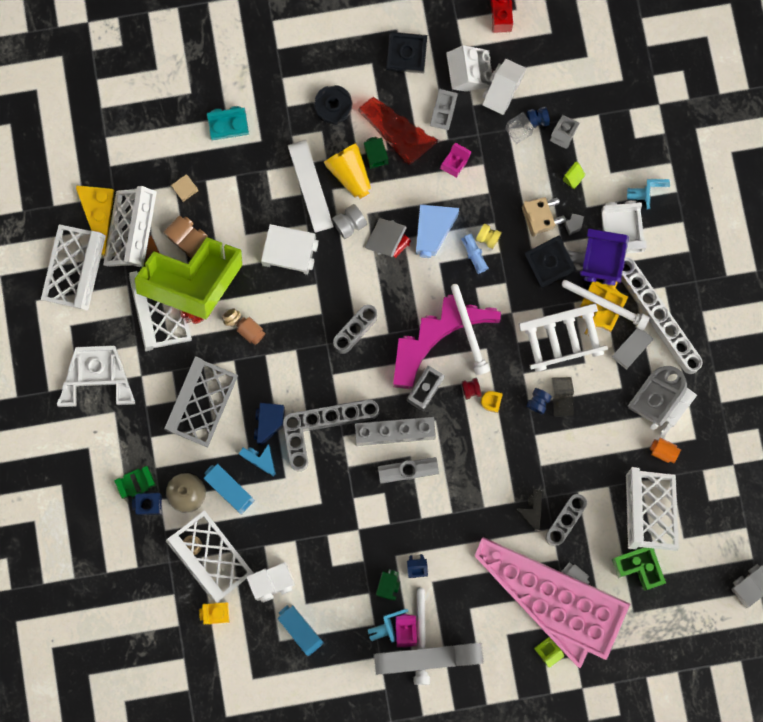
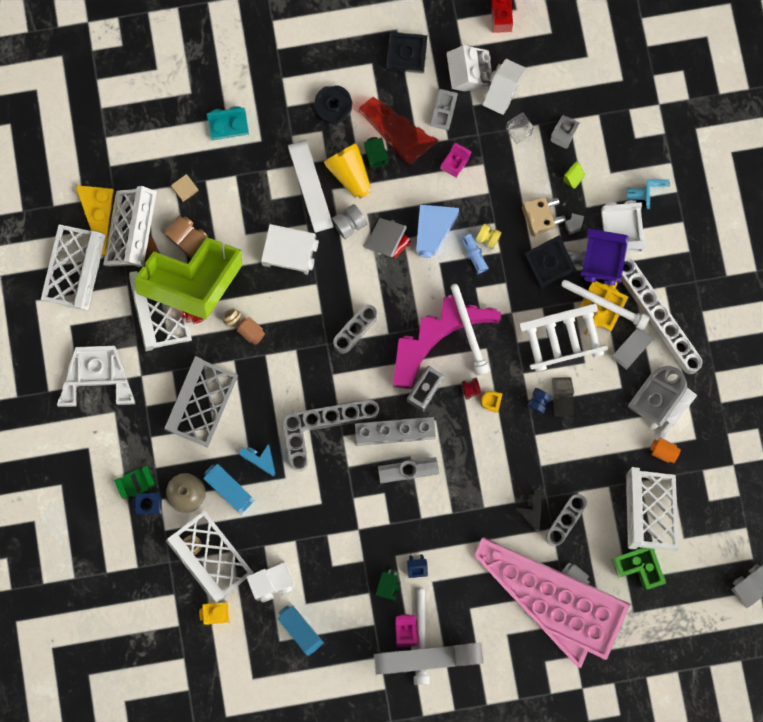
(270, 421): dark blue slope -> none
(385, 629): medium azure bracket -> none
(538, 117): dark blue wheel -> none
(549, 652): lime slope -> none

